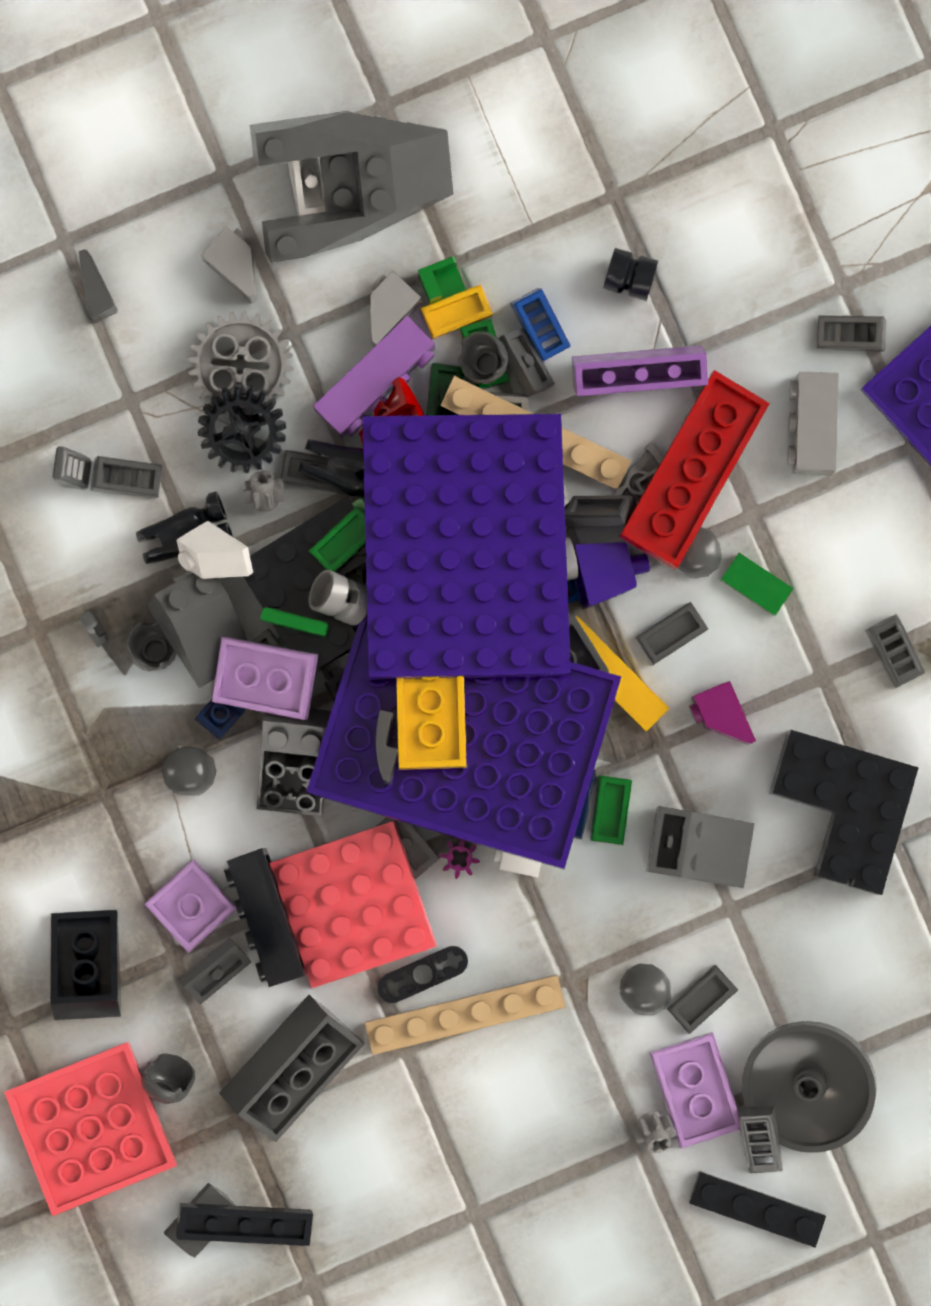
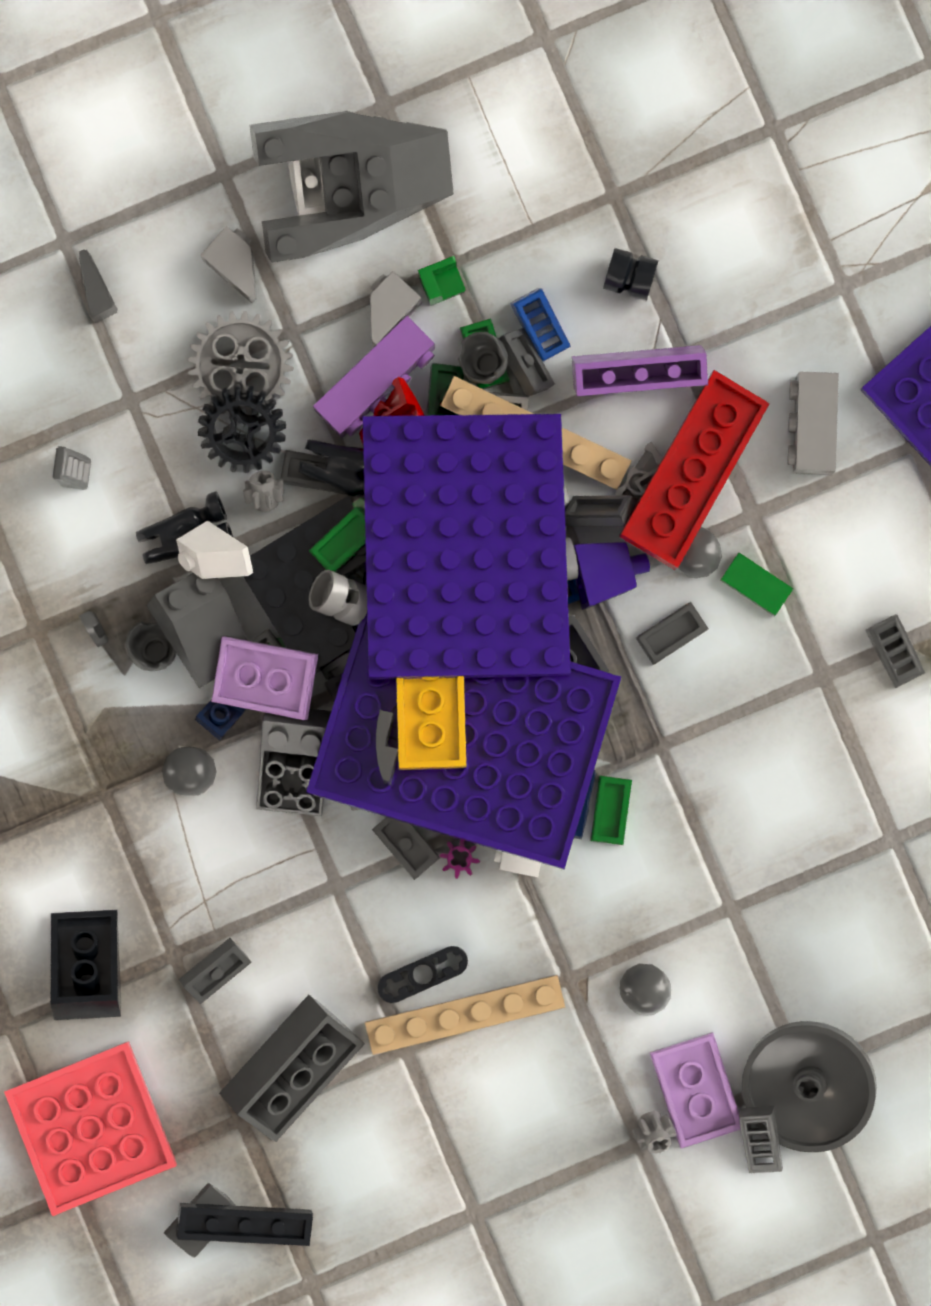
(128, 465): dark grey slope -> none
(168, 1078): dark grey hair -> none
(191, 906): lavender tile -> none
(266, 917): black slope -> none
(294, 622): green tile -> none
(353, 904): coral plate -> none
(456, 311): yellow tile -> none
(632, 692): yellow tile -> none
(700, 847): dark grey slope -> none
(702, 999): dark grey tile -> none
(722, 713): magenta slope -> none
(757, 1209): black plate -> none
(865, 800): black piece -> none
(866, 321): dark grey slope -> none

